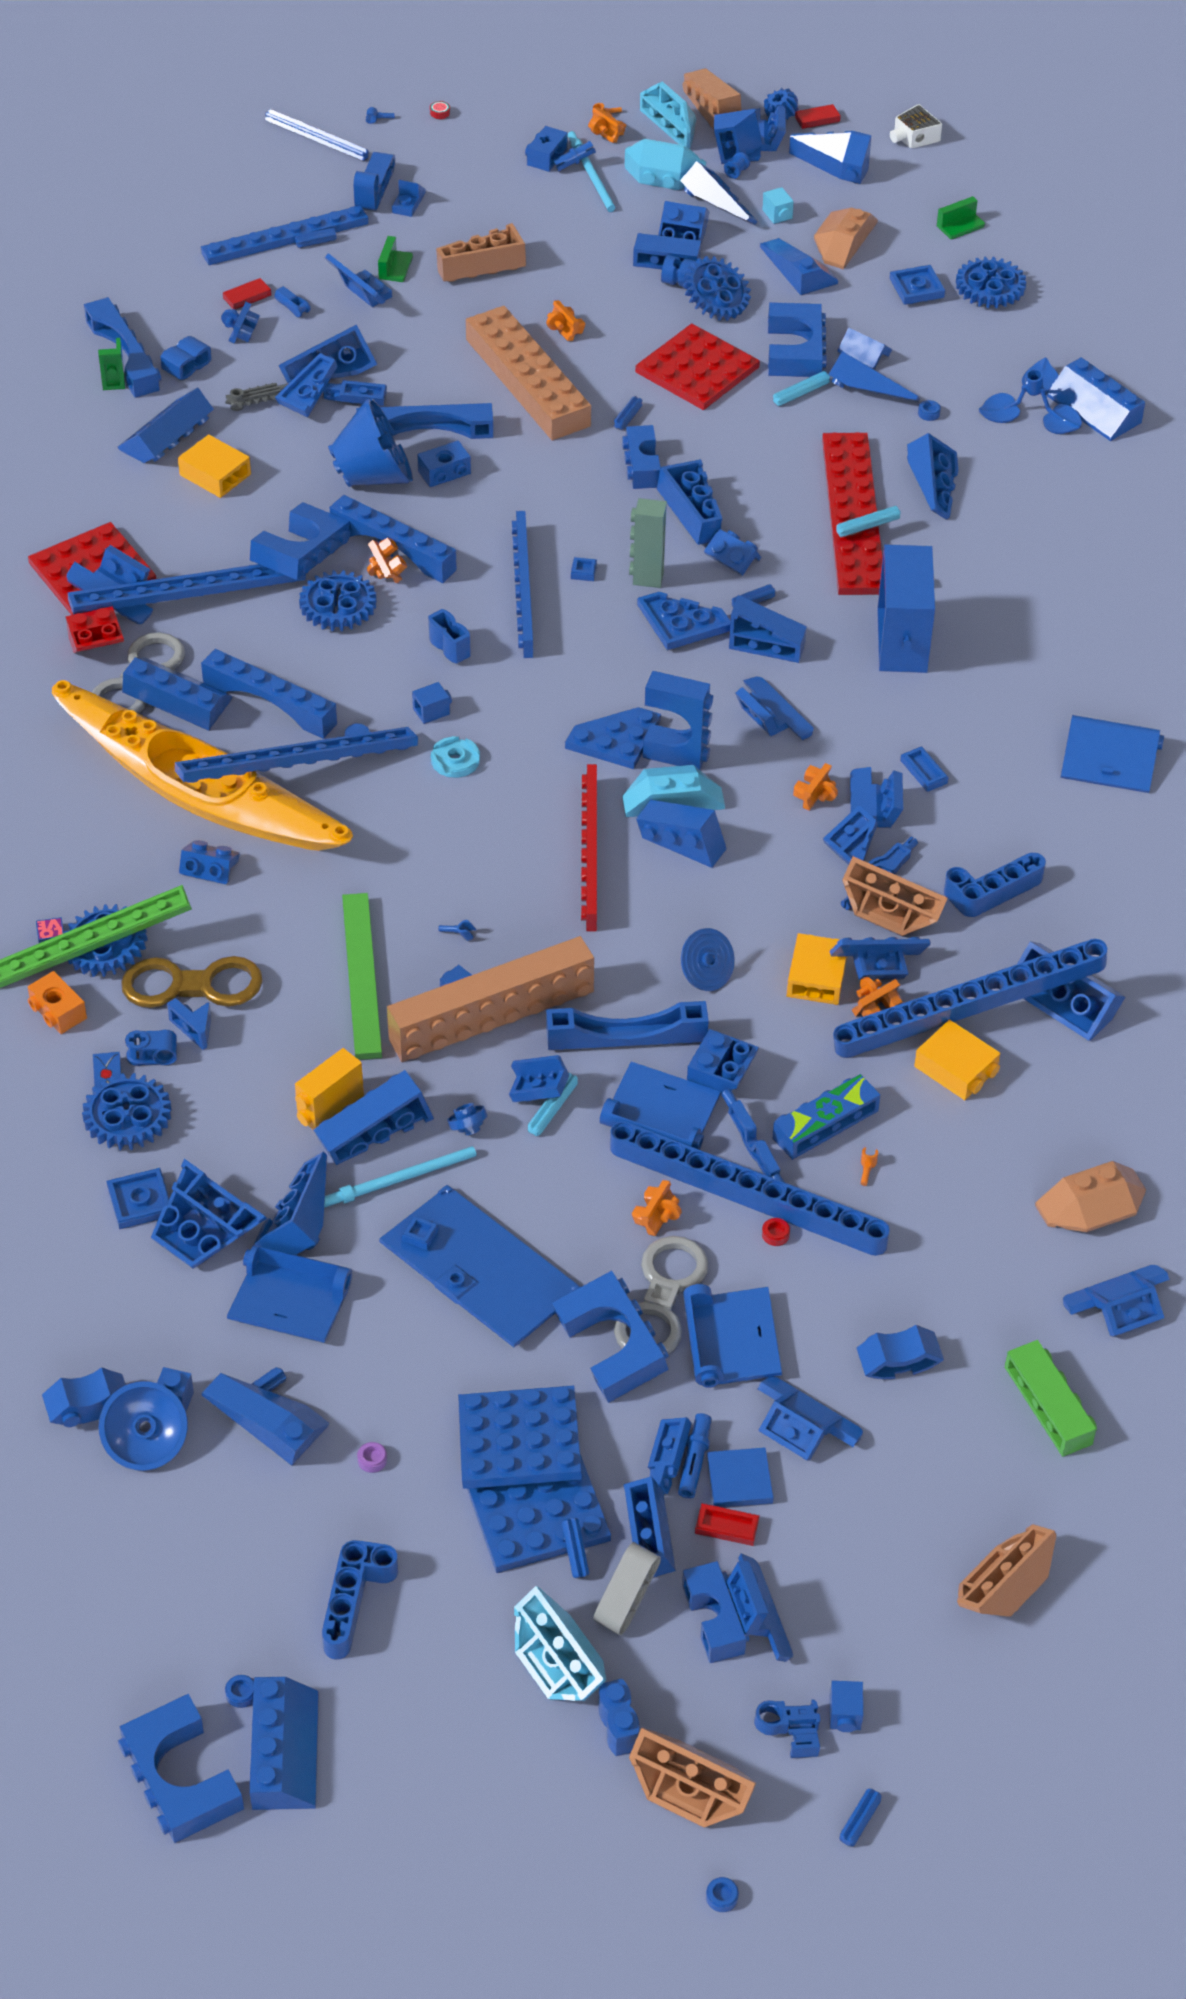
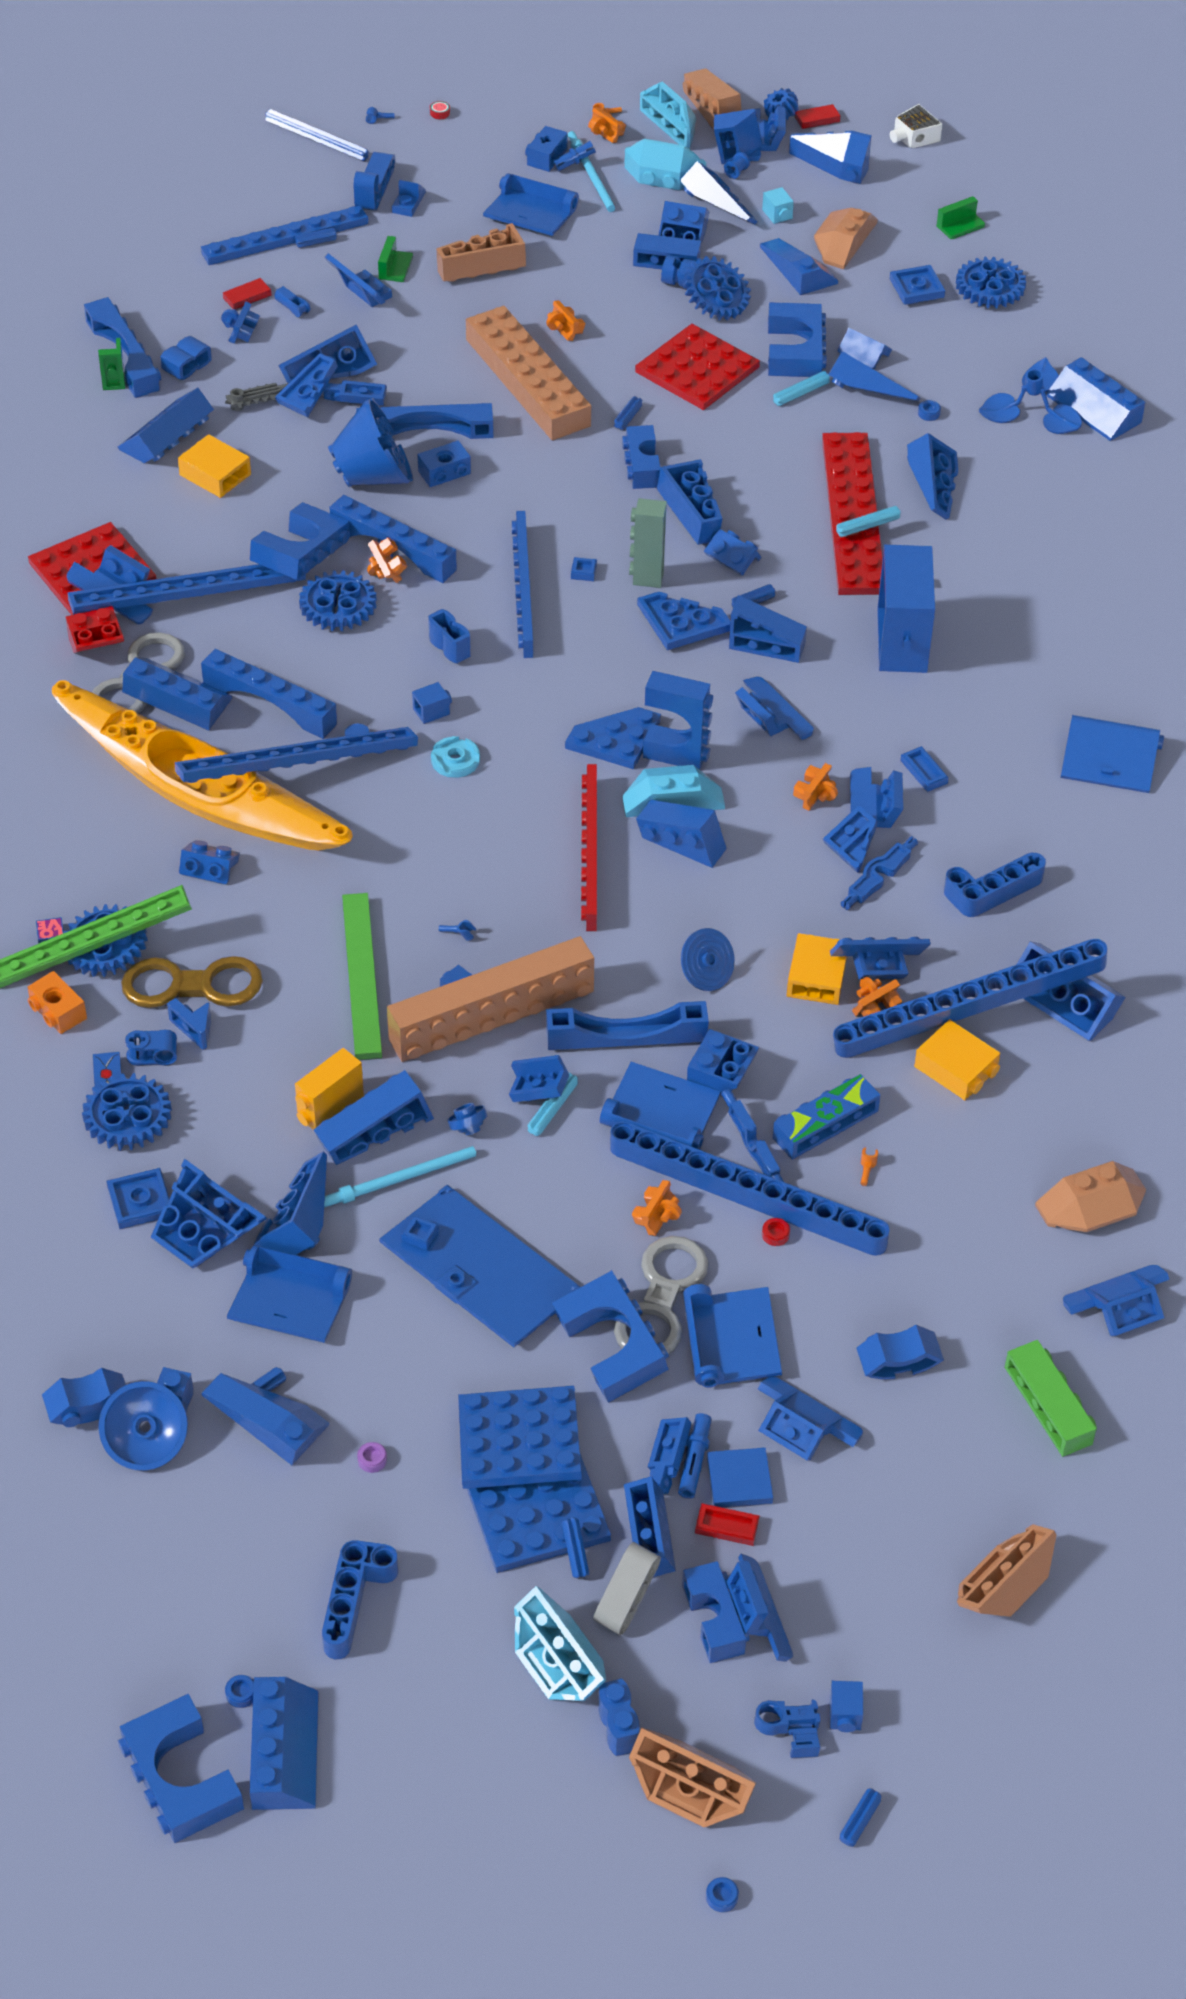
(532, 204): none -> blue door
(890, 899): nougat wedge -> none

